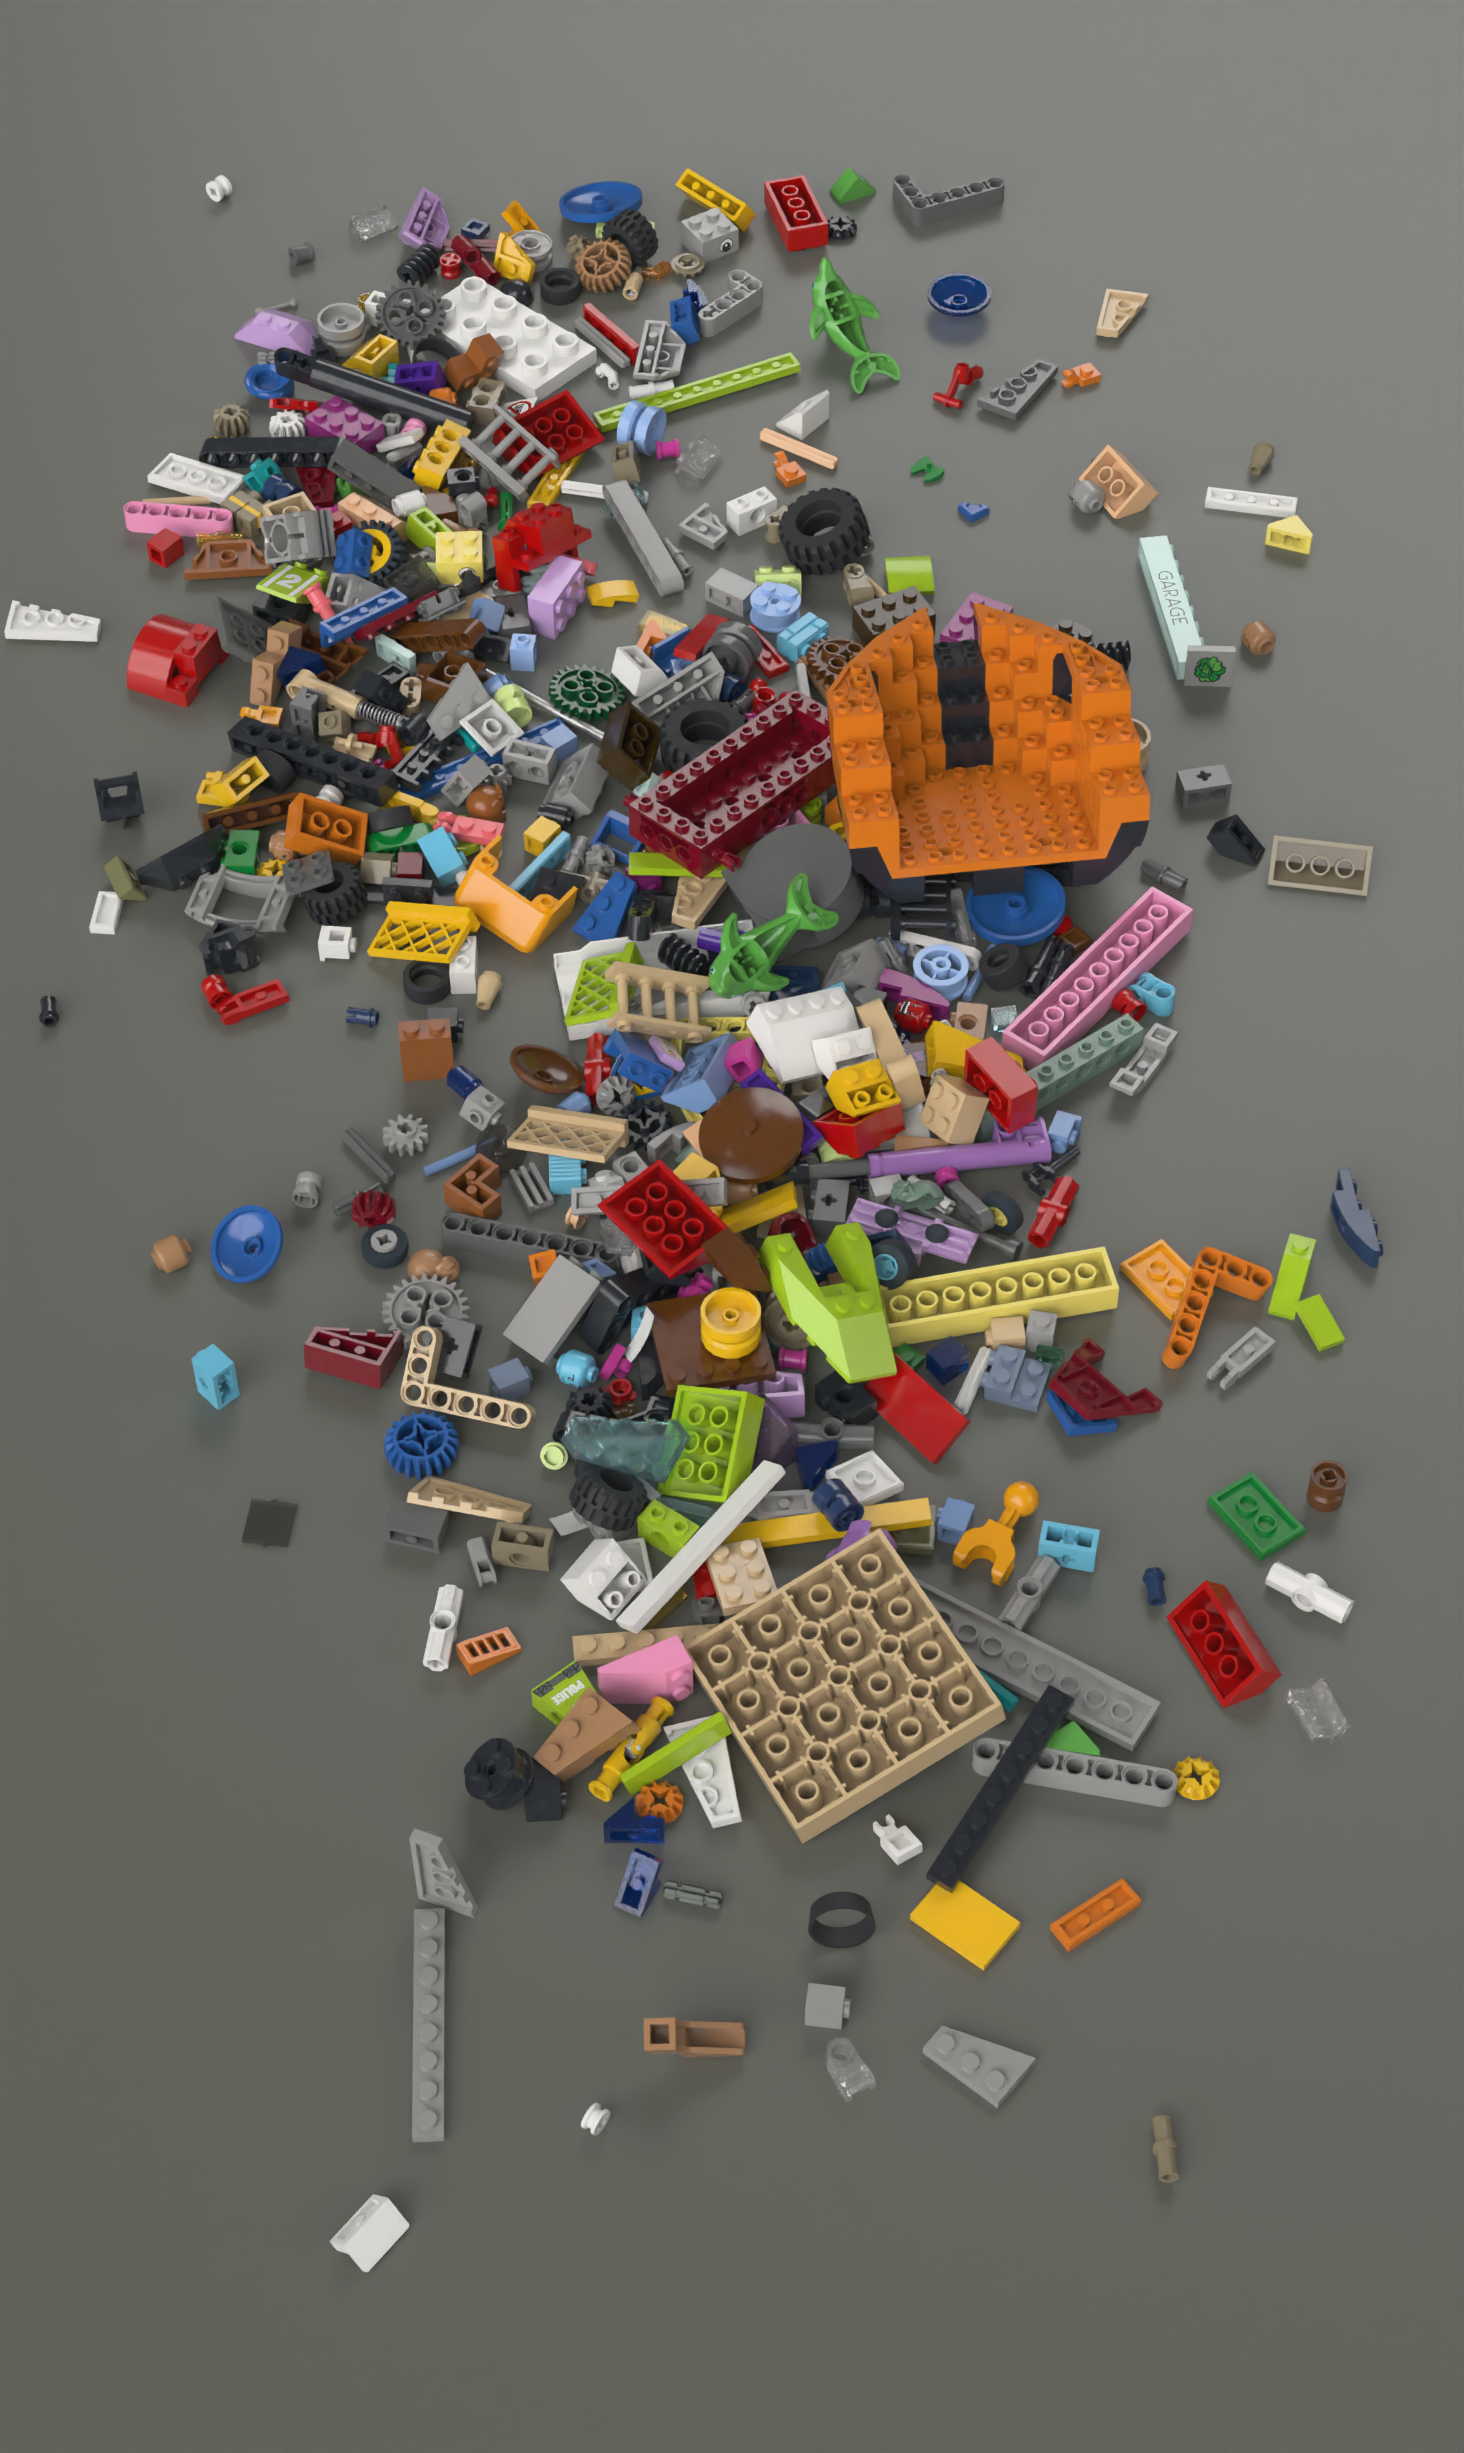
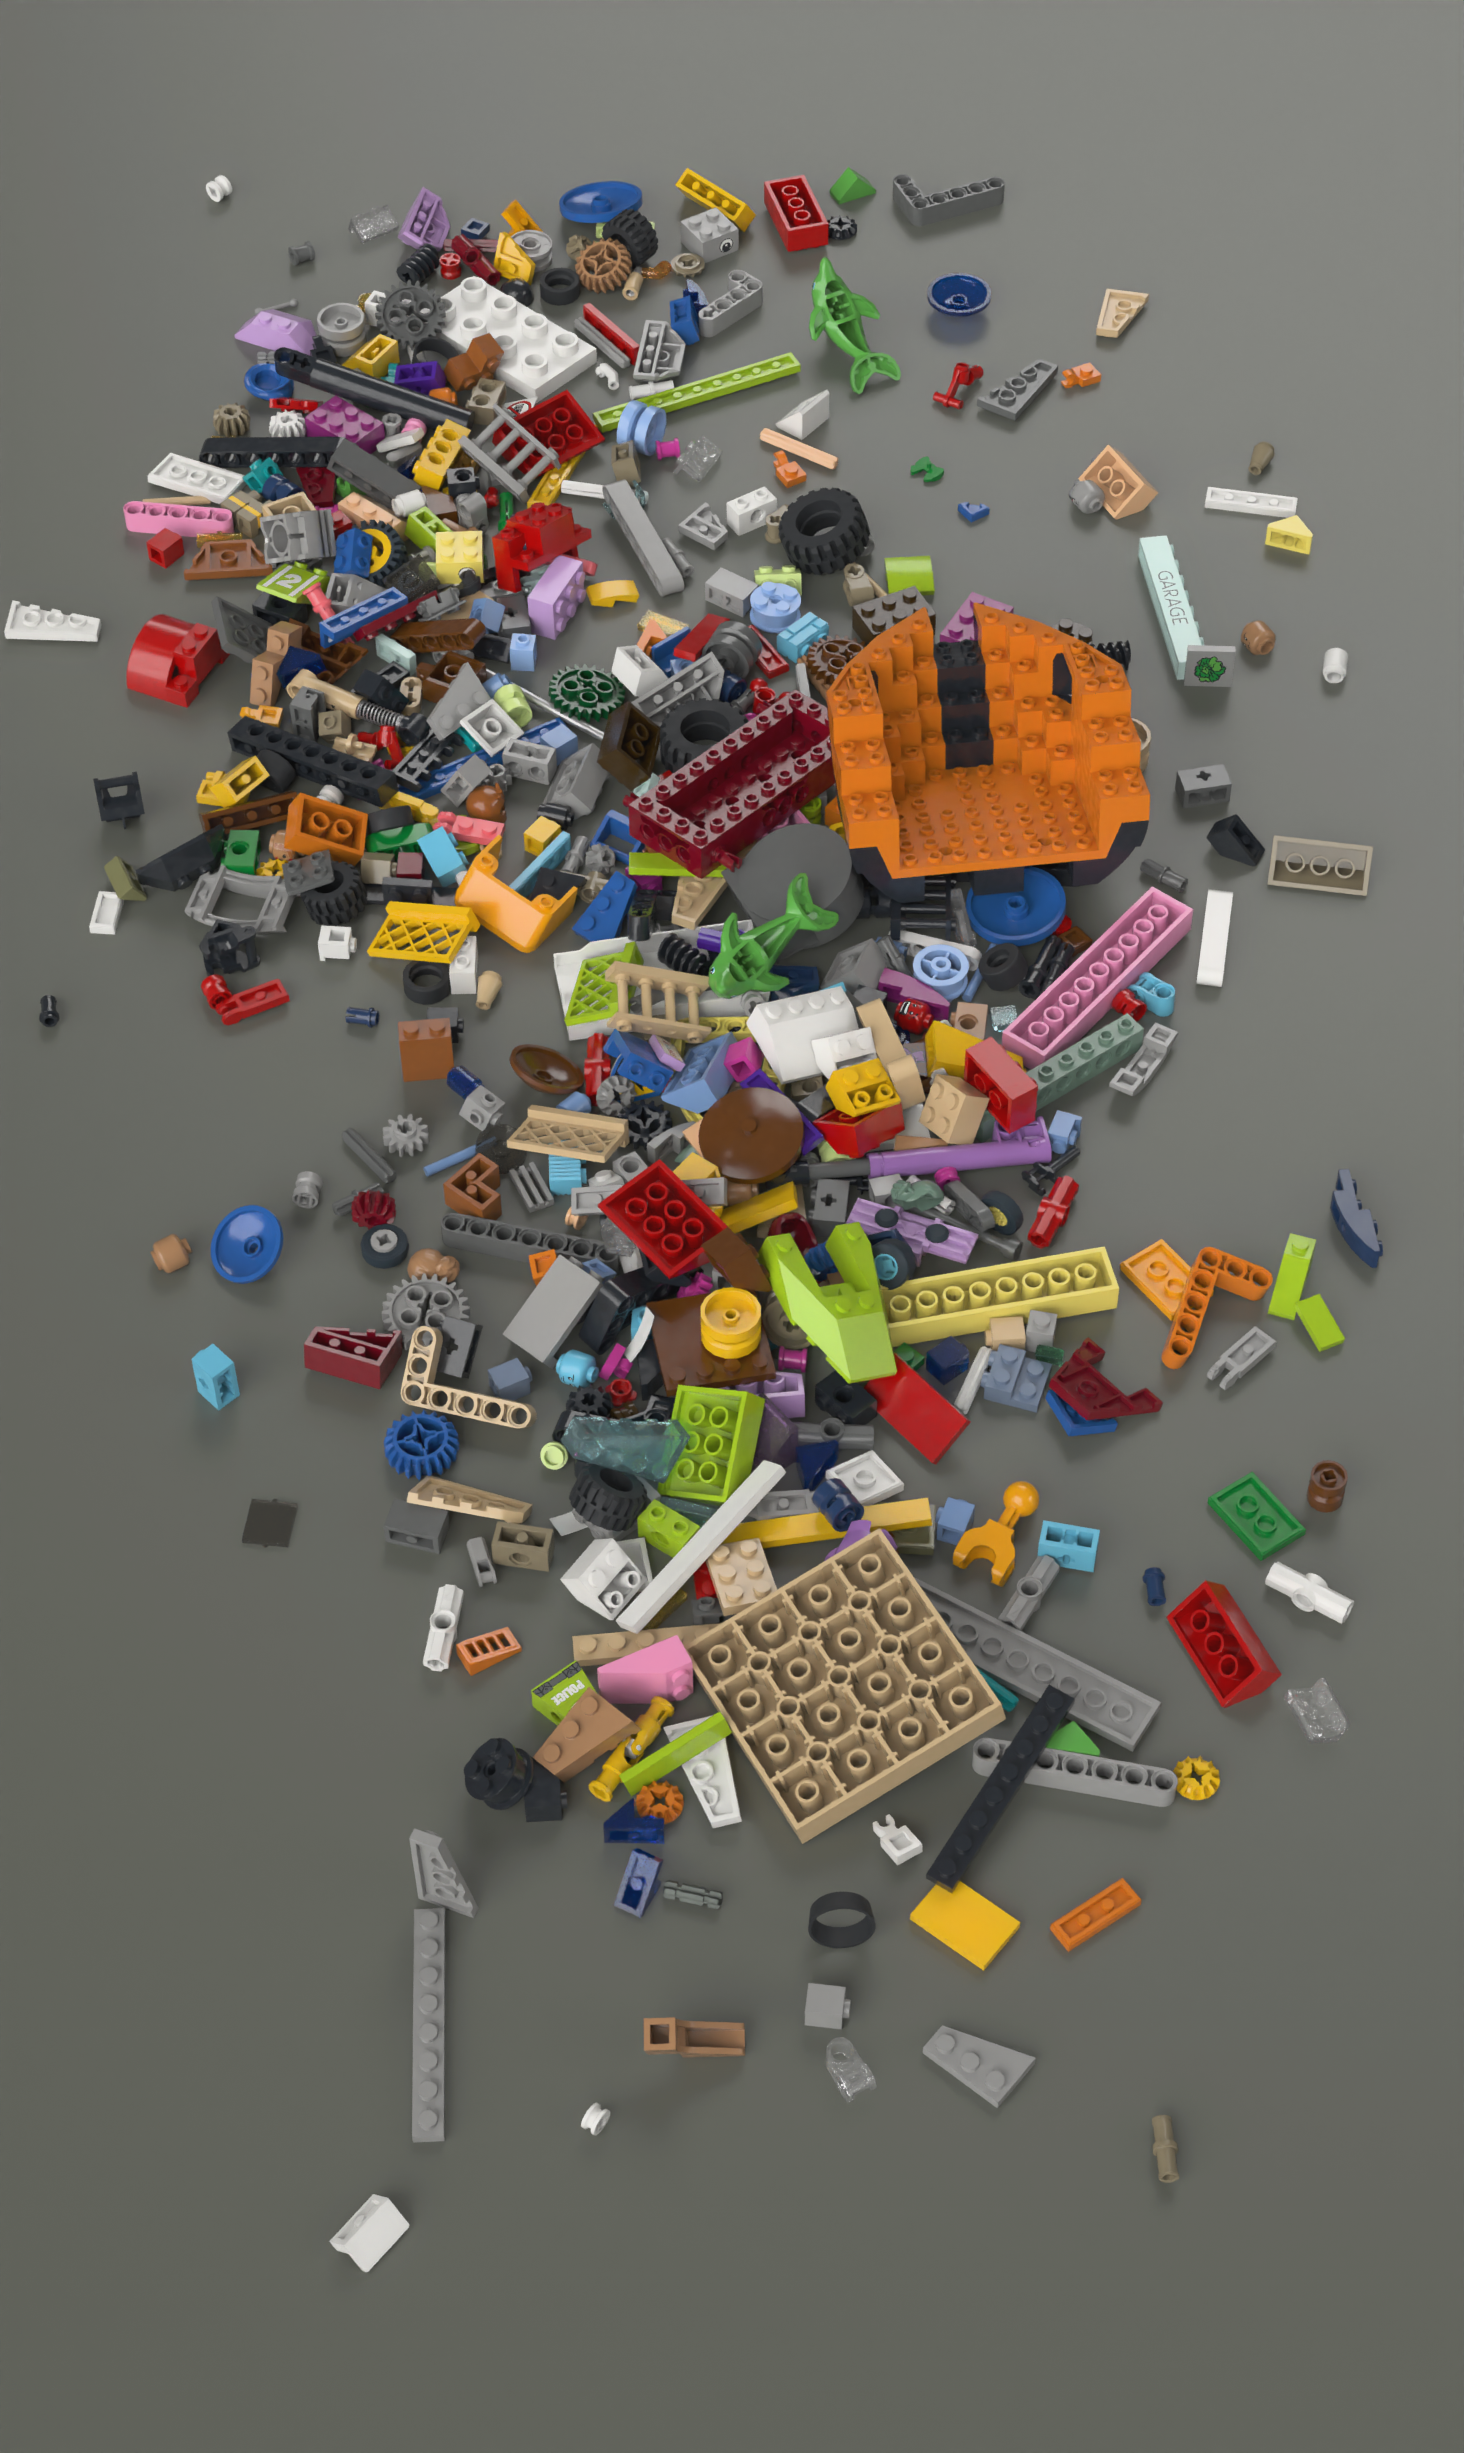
(1214, 938): none -> white beam
(1335, 665): none -> white brick

